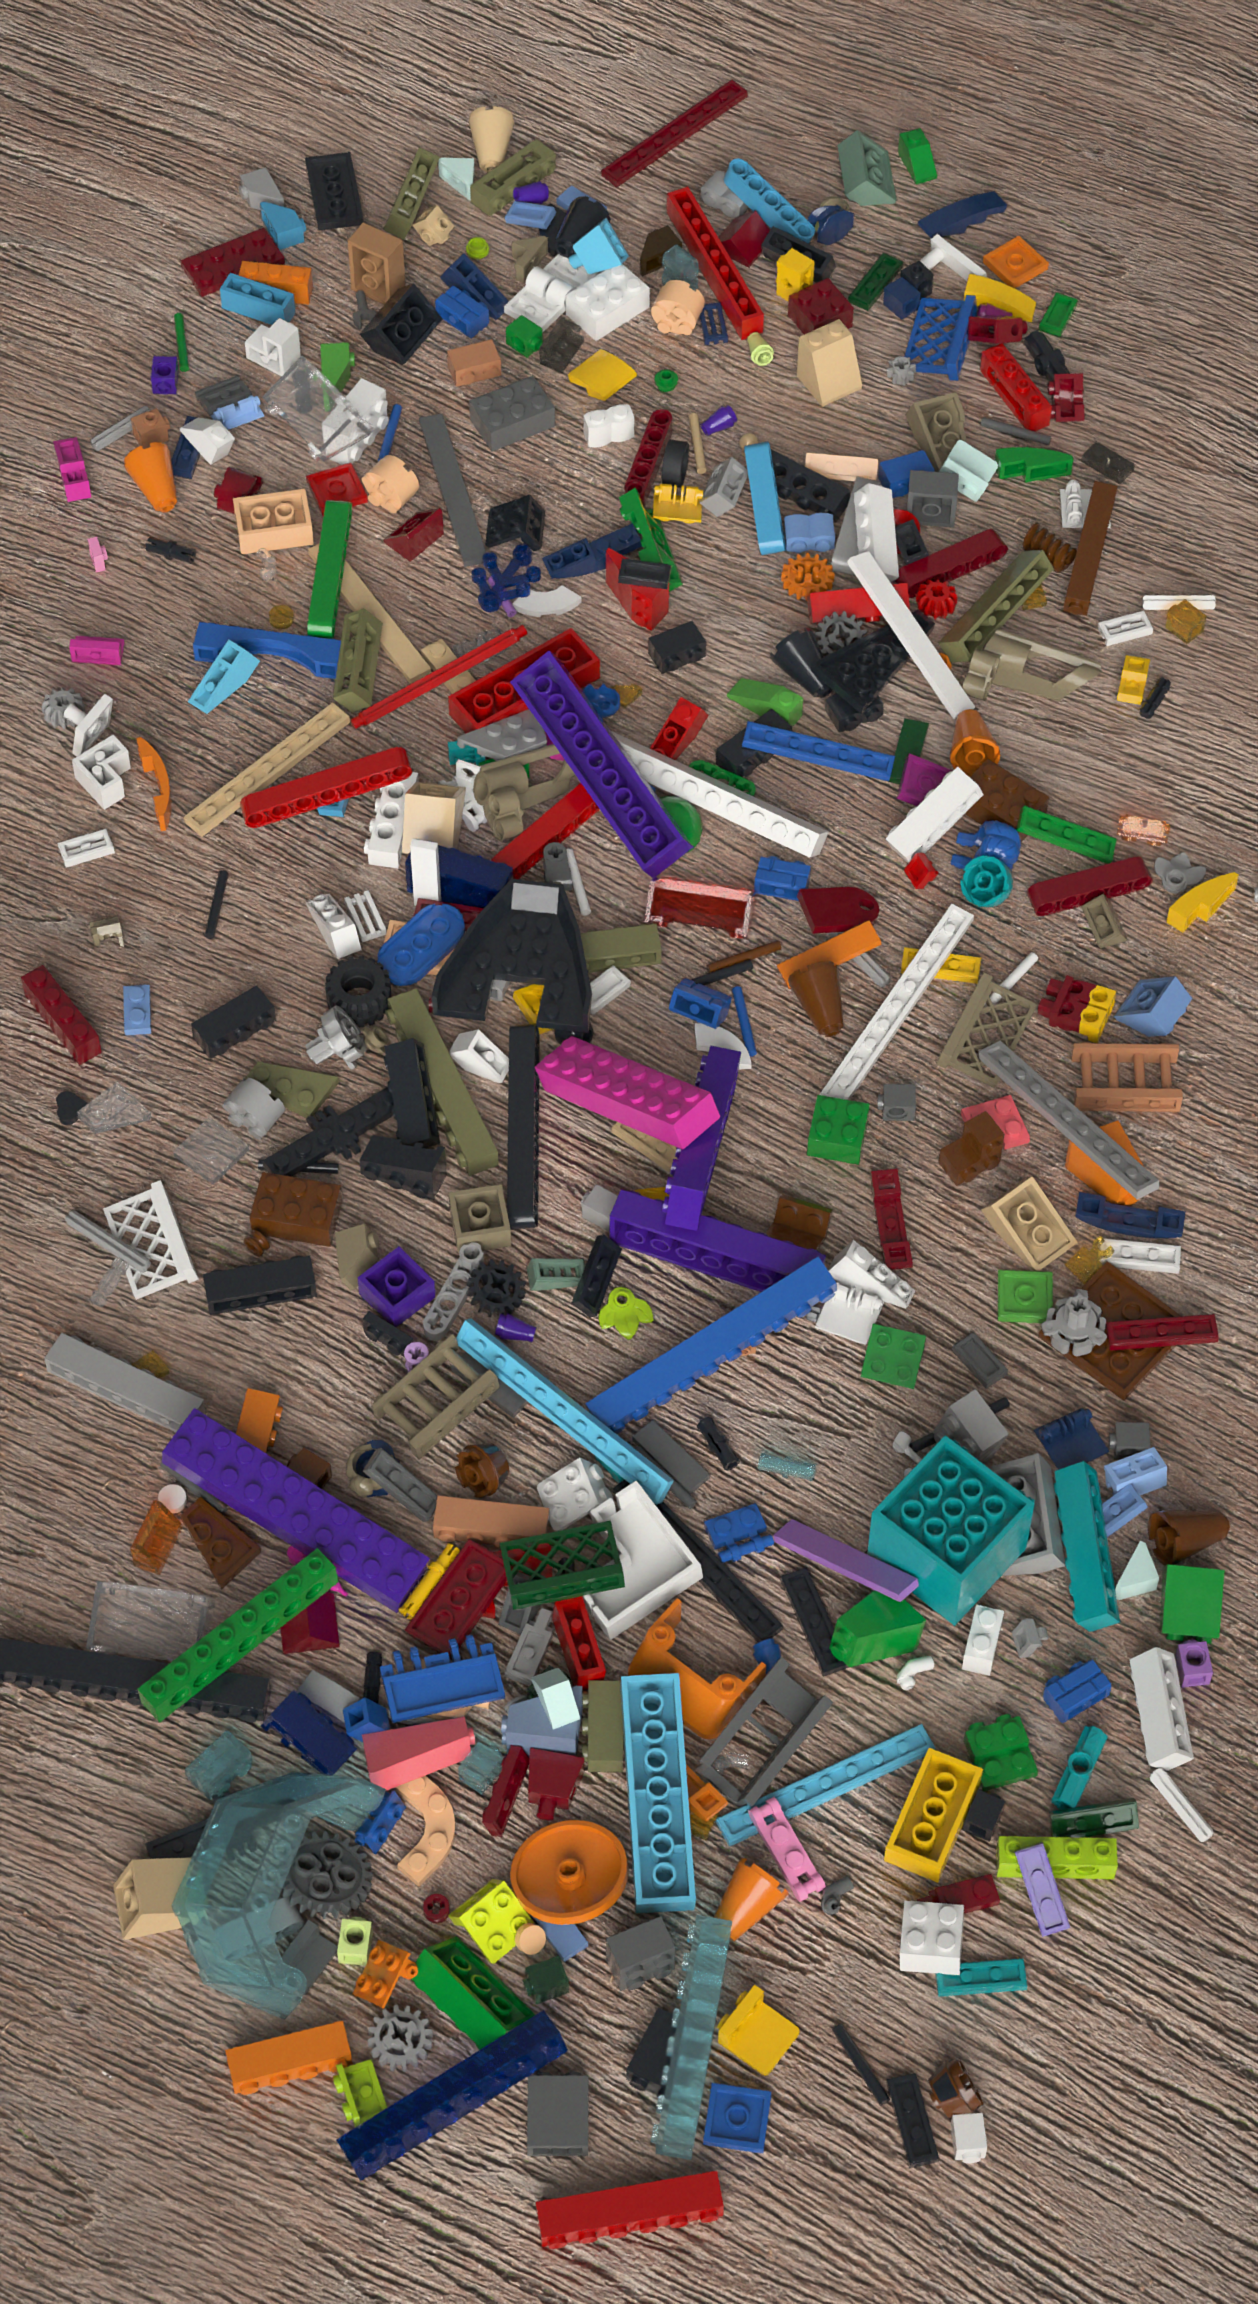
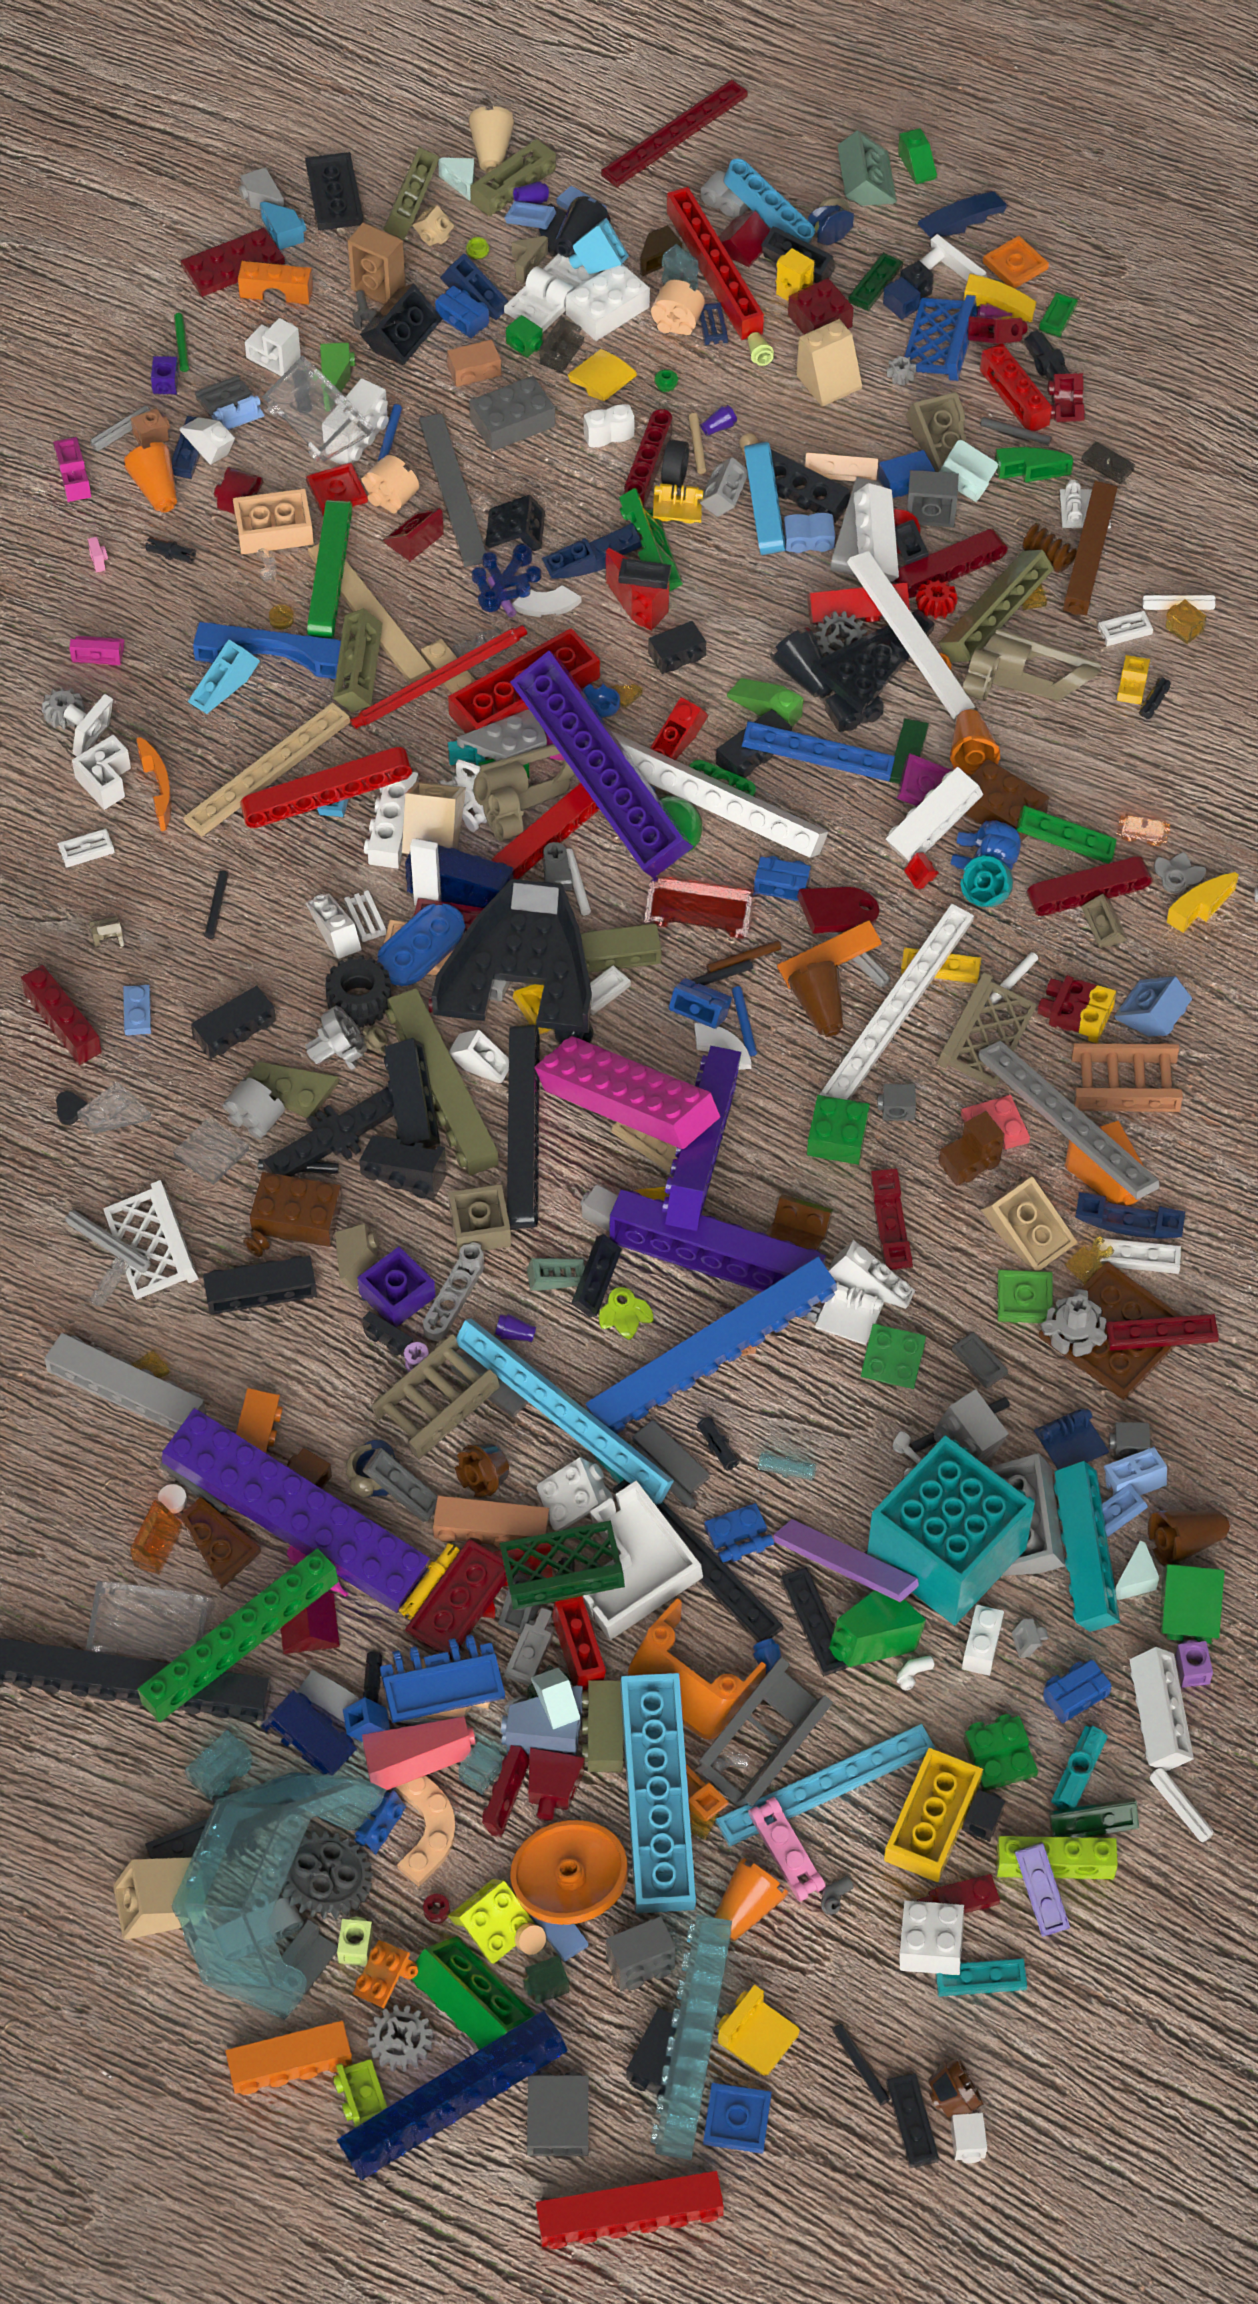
(256, 300): dark azure brick -> none
(496, 1298): black gear -> none
(819, 581): orange gear -> none

